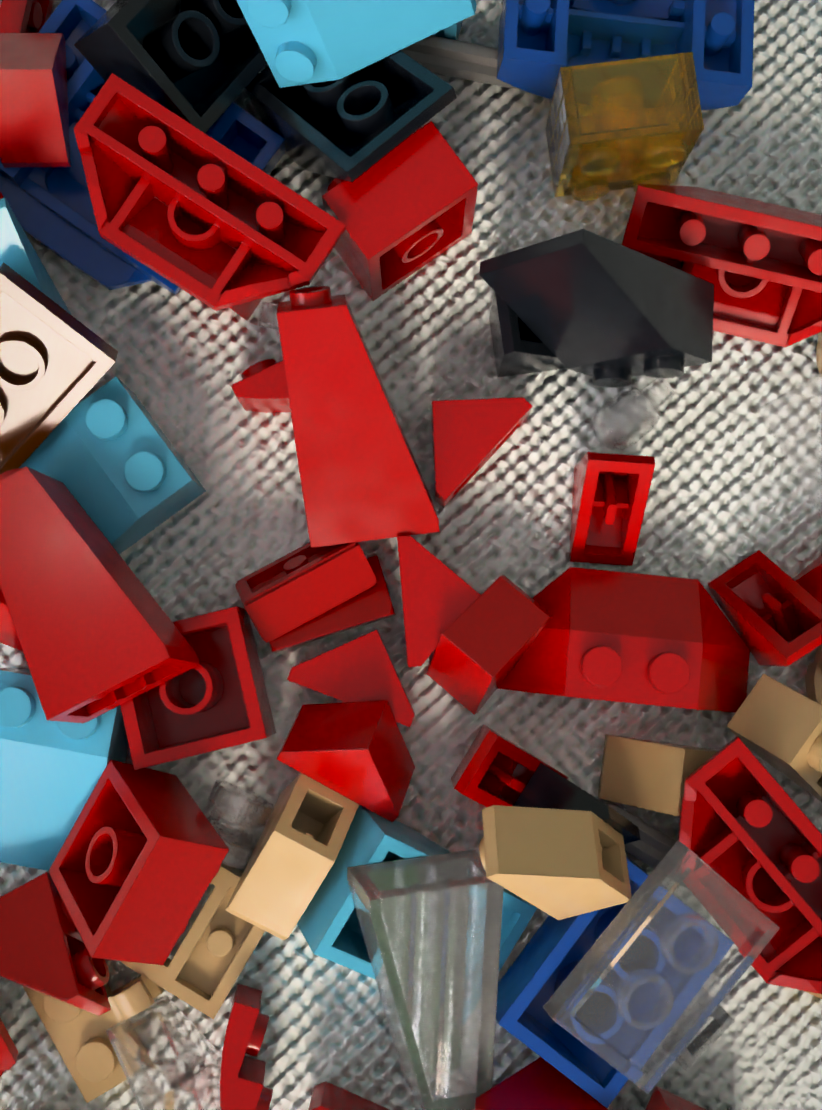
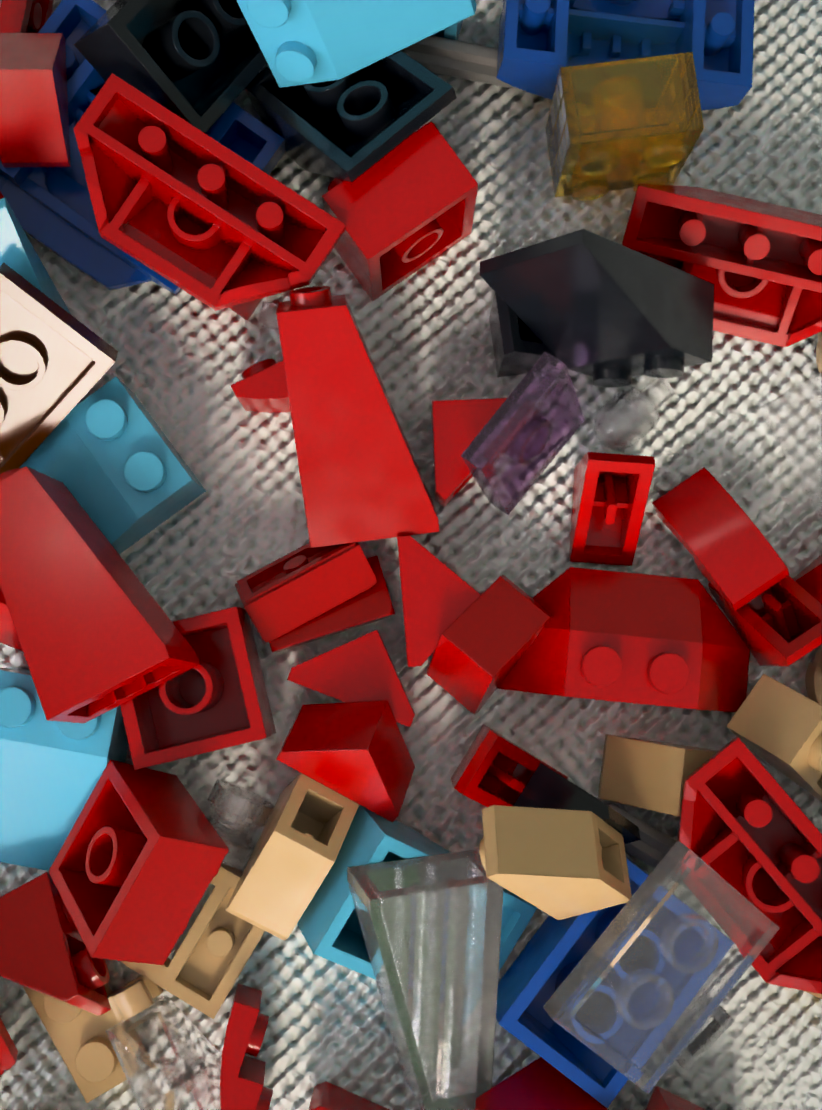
(525, 433): none -> clear purple tile
(720, 538): none -> red slope

